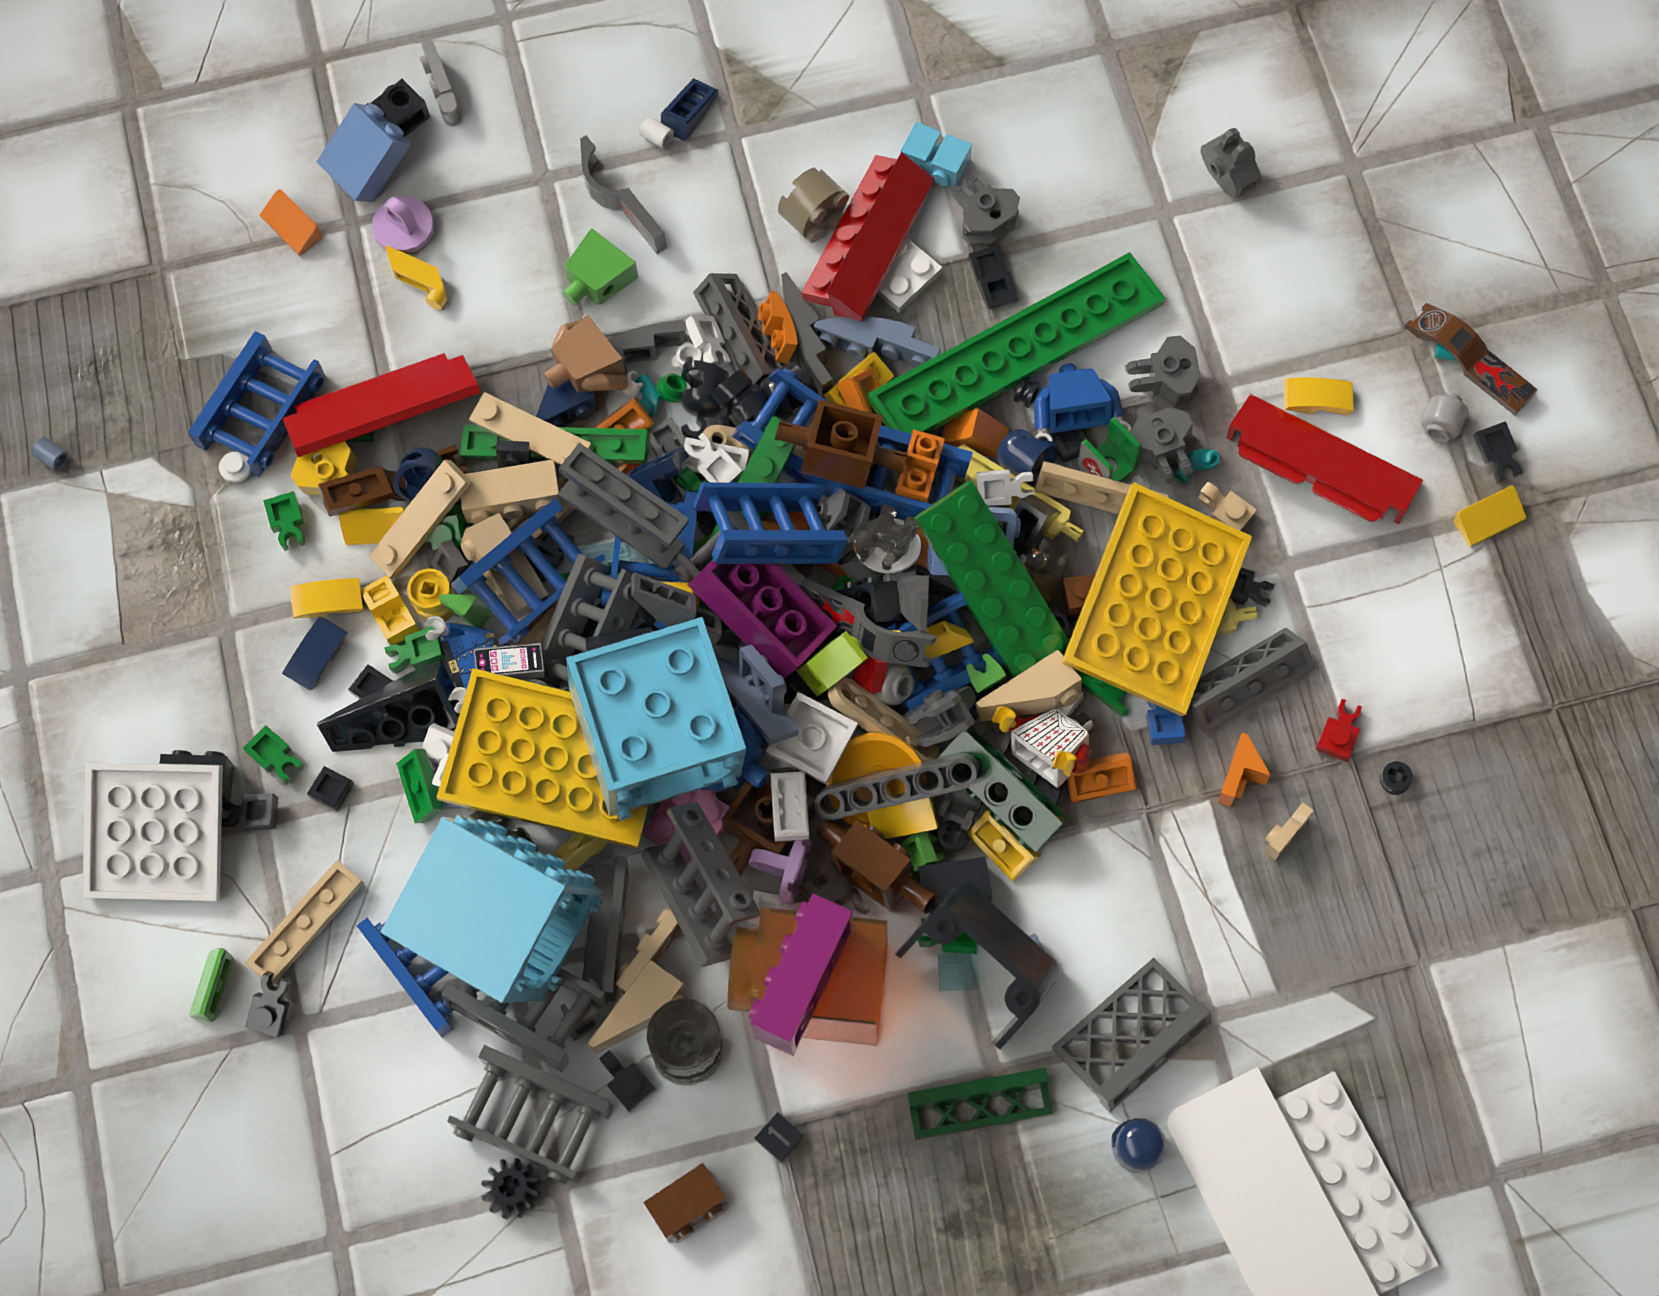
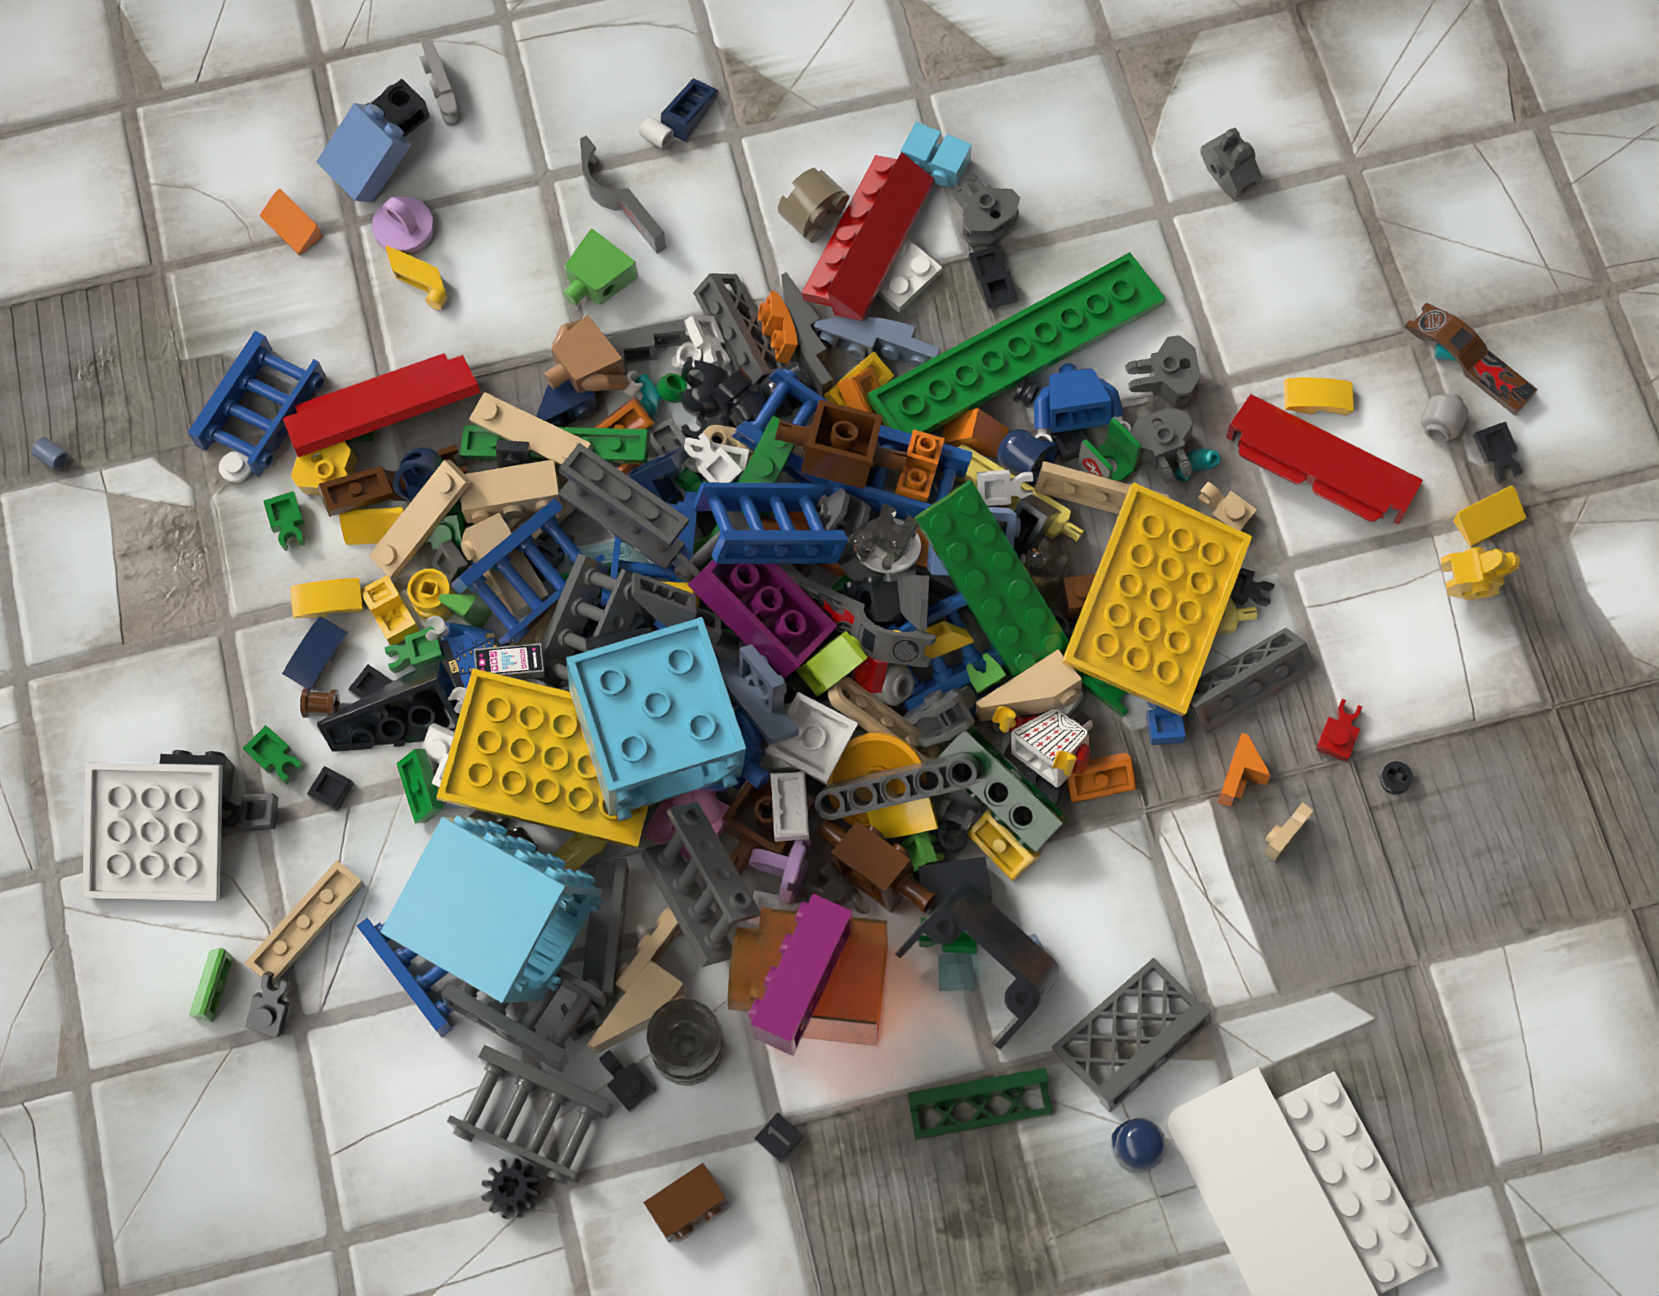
(319, 703): none -> reddish brown bush
(1478, 572): none -> yellow hinge

